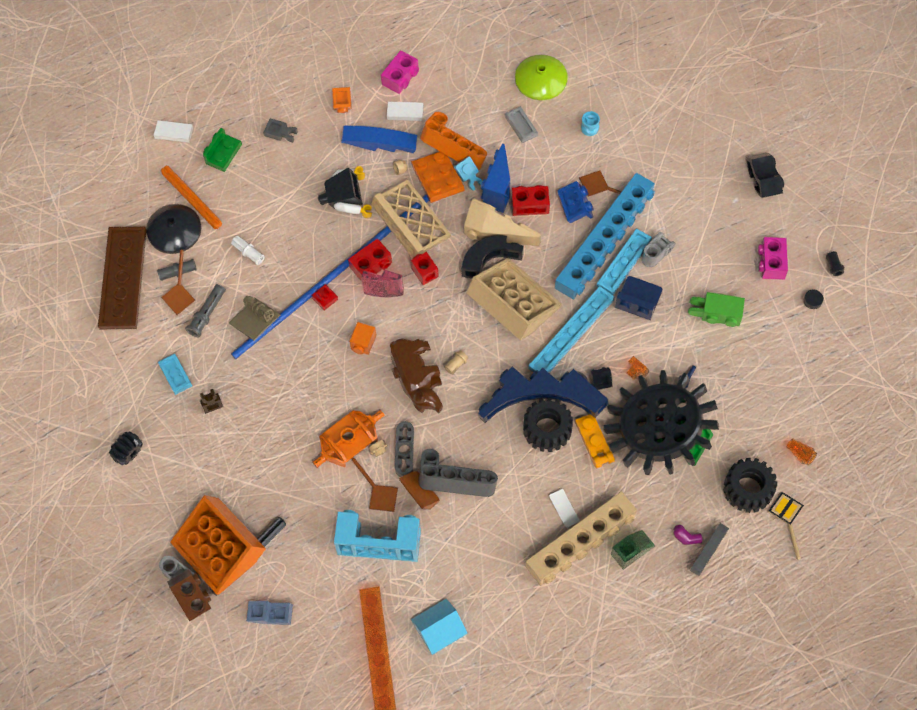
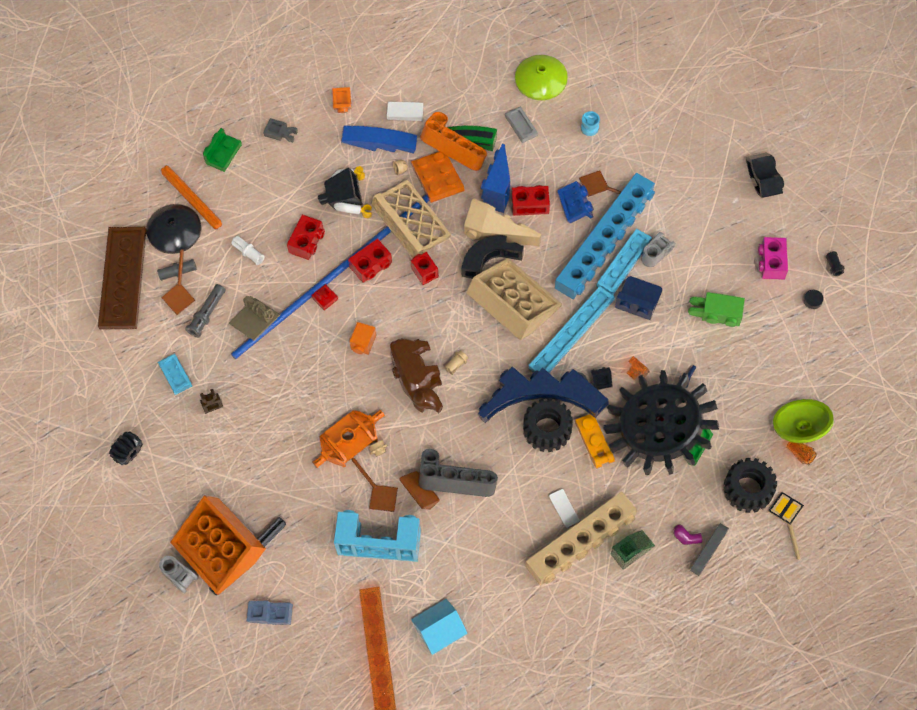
(173, 131): white tile -> none
(186, 596): reddish brown brick -> none
(302, 236): none -> red brick
(387, 285): clear pink slope -> none
(399, 436): dark grey beam -> none
(400, 72): dark pink brick -> none
(466, 170): medium azure plate -> none
(482, 136): none -> green slope
(803, 421): none -> lime dish

